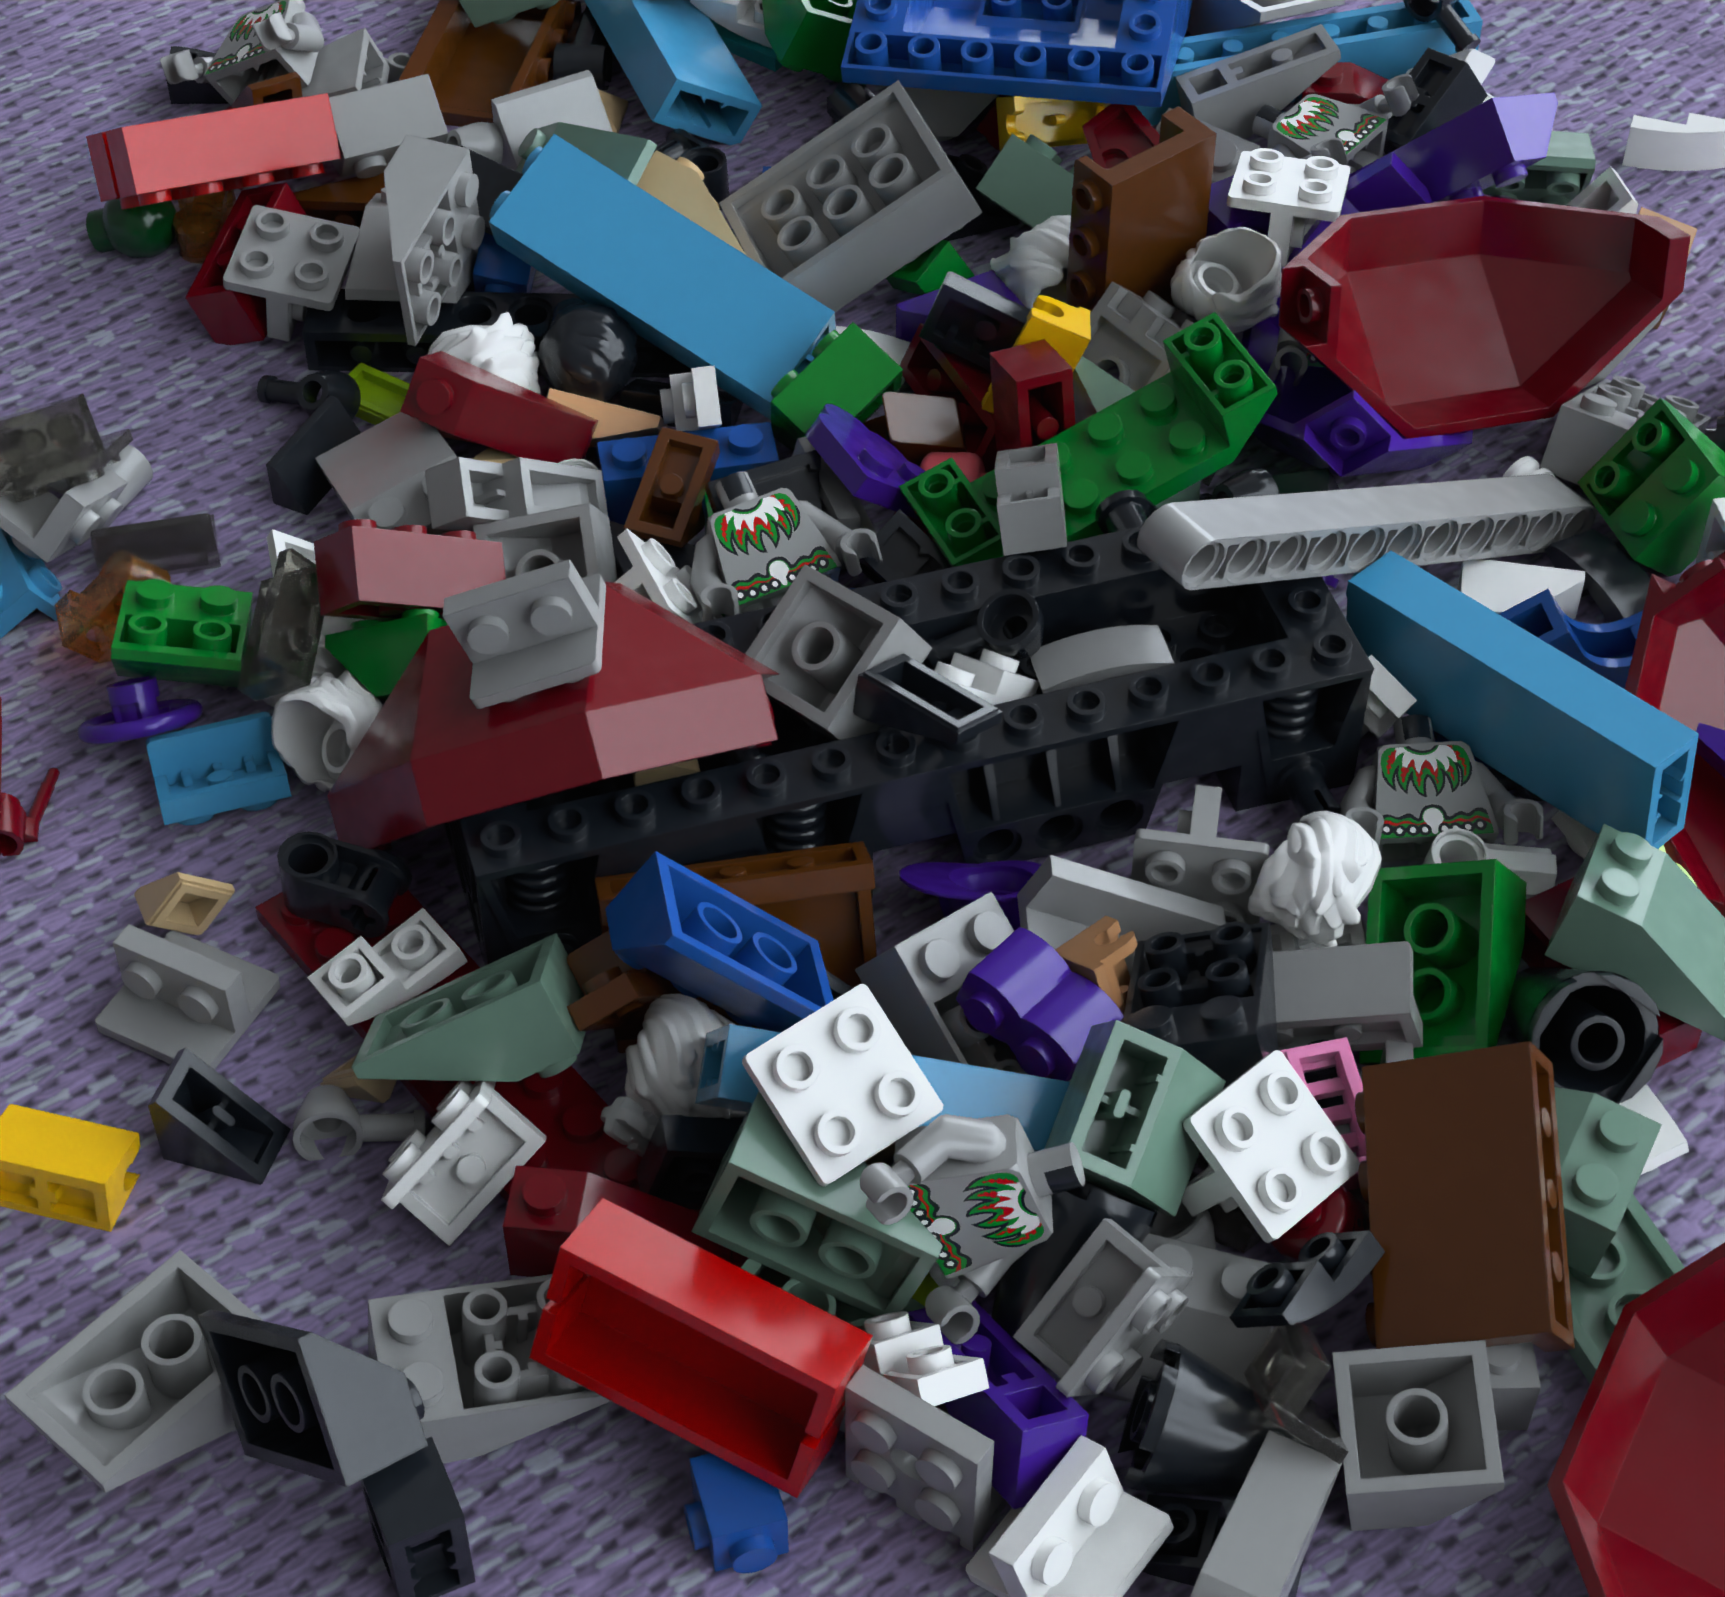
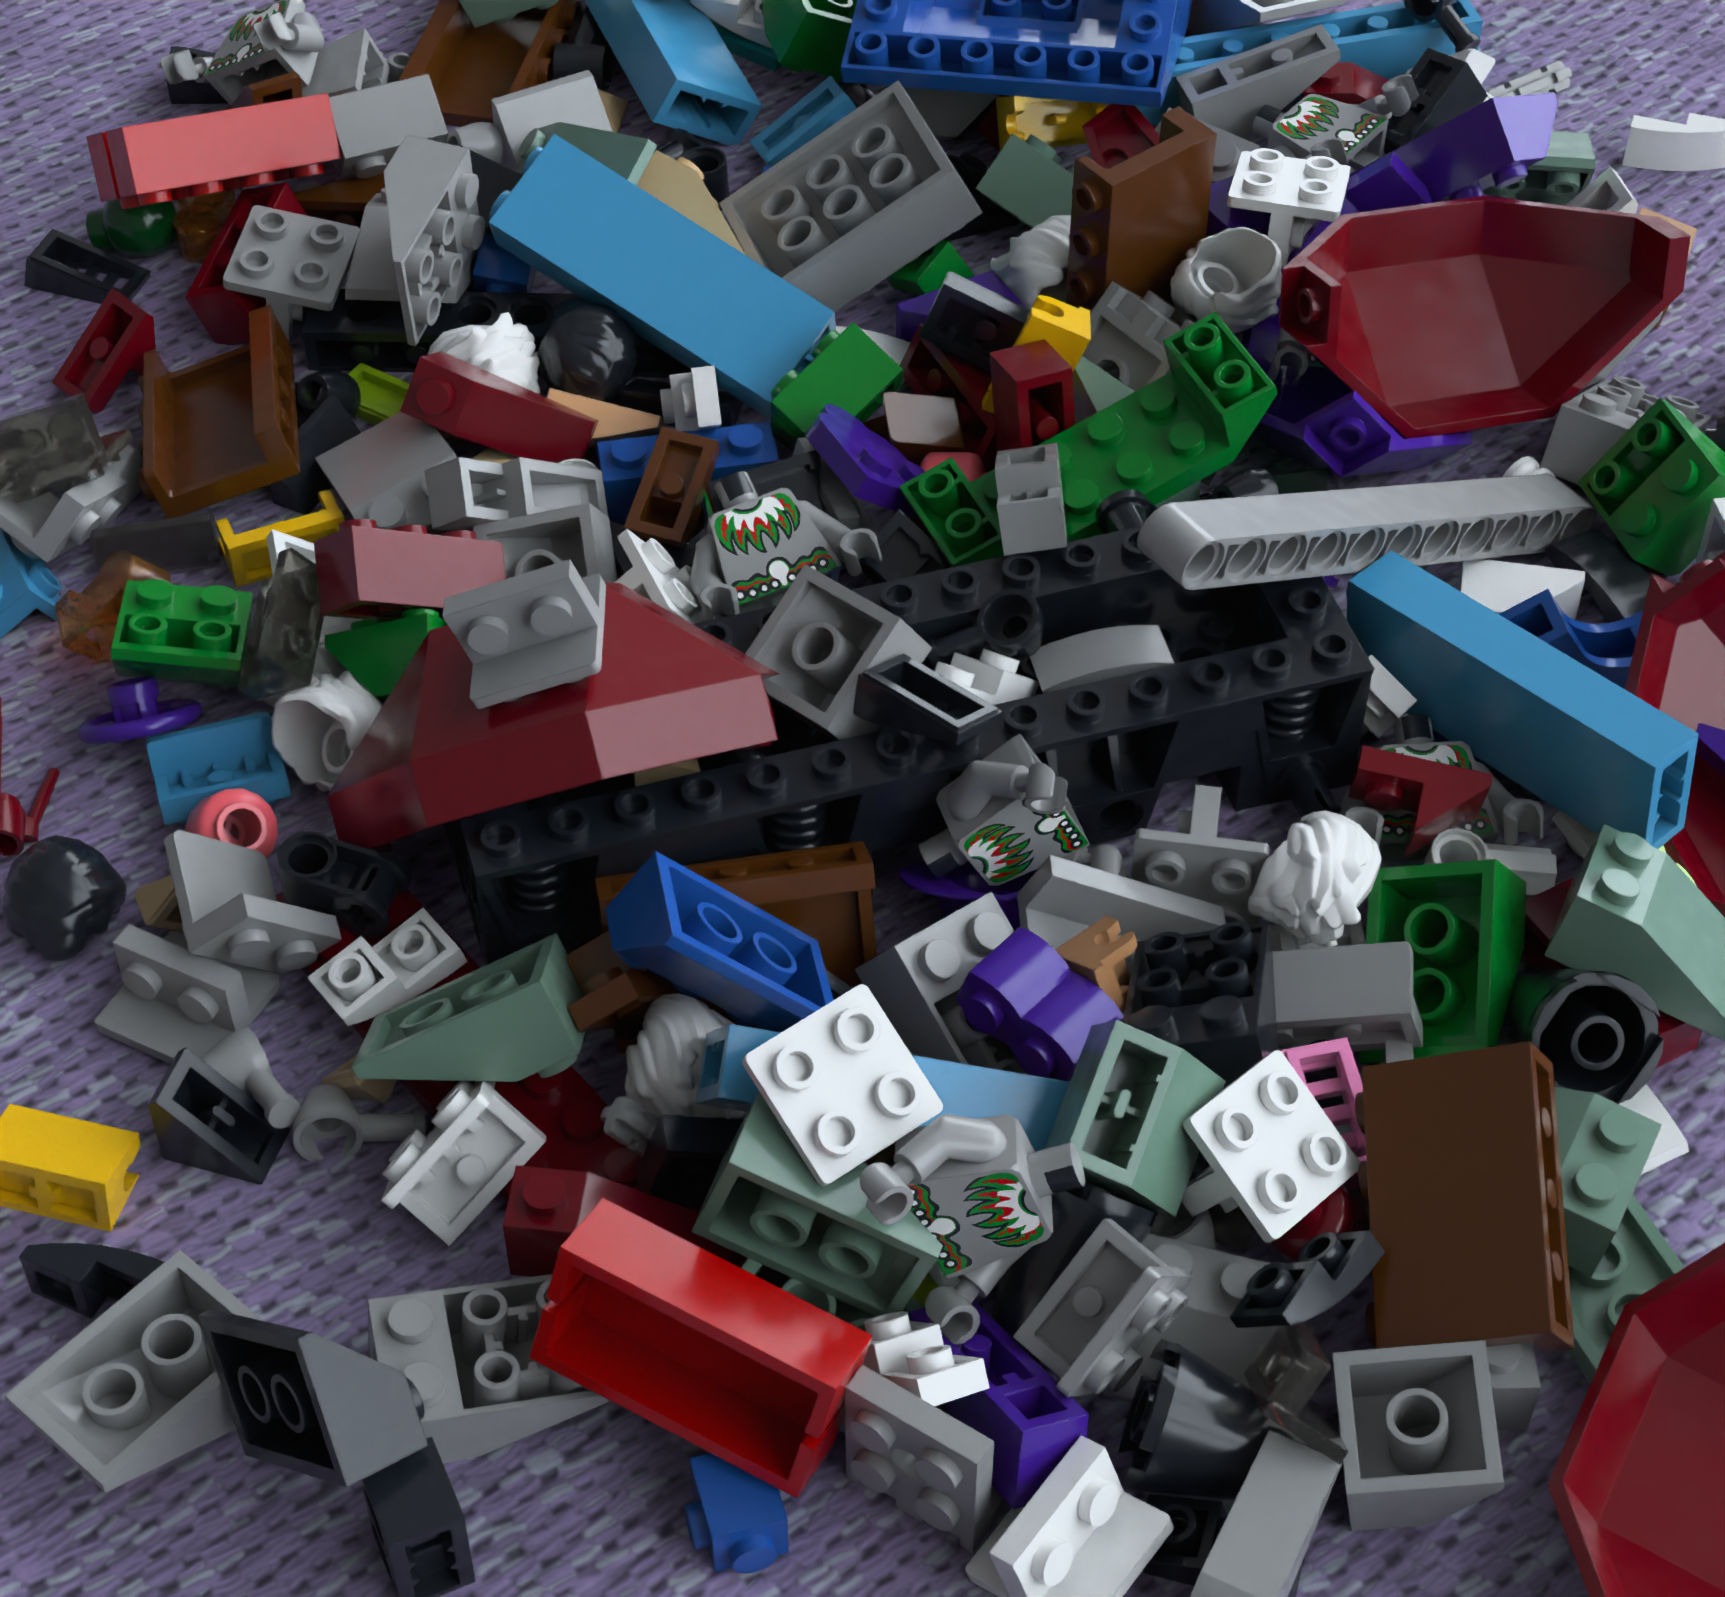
(57, 263): none -> black slope
(61, 896): none -> black hair
(84, 1274): none -> black slope
(107, 351): none -> dark red slope
(219, 422): none -> reddish brown panel
(234, 911): none -> light grey bracket
(236, 811): none -> coral head
(245, 1065): none -> light grey bar
(248, 551): none -> yellow hinge
(803, 122): none -> dark azure bracket
(1009, 819): none -> light grey torso
(1433, 791): none -> dark red slope
(1548, 78): none -> light grey axle

